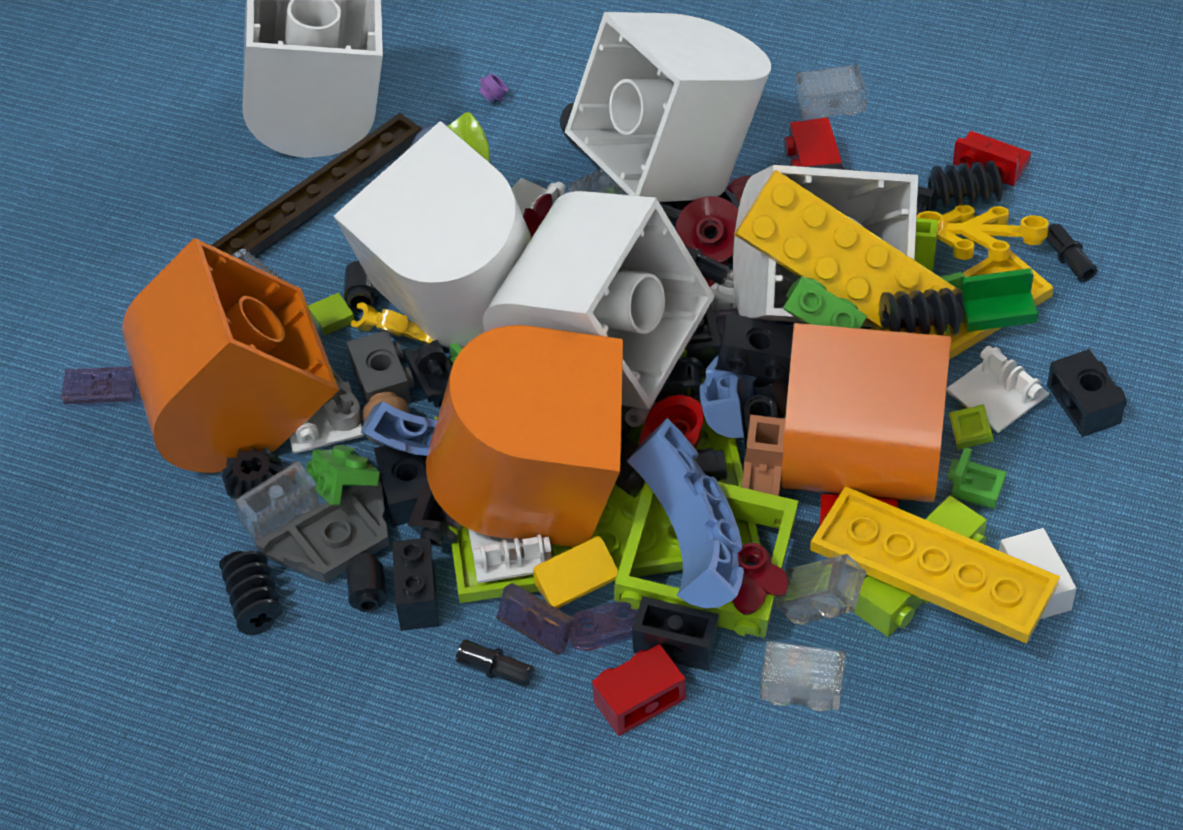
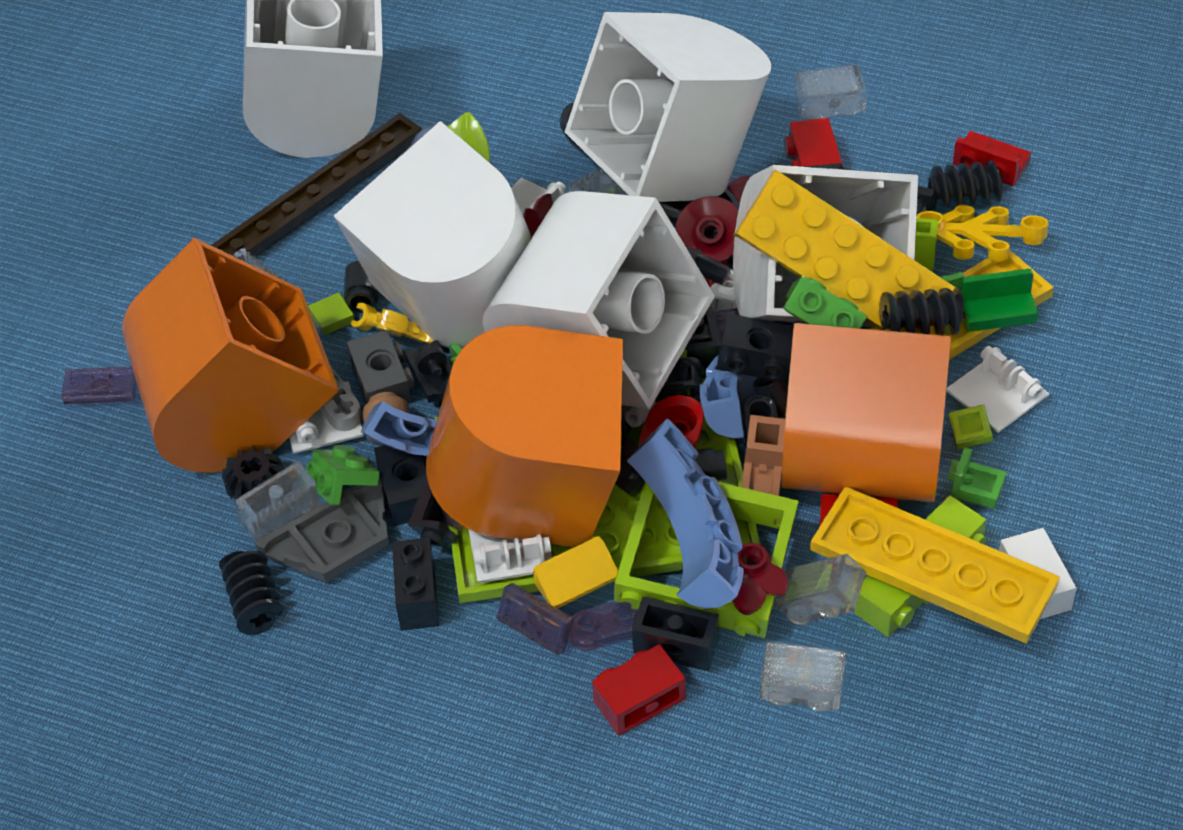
(366, 582): black brick -> none
(493, 88): medium lavender plate -> none
(494, 663): black axle -> none
(1071, 253): black axle -> none
(1086, 392): black brick -> none

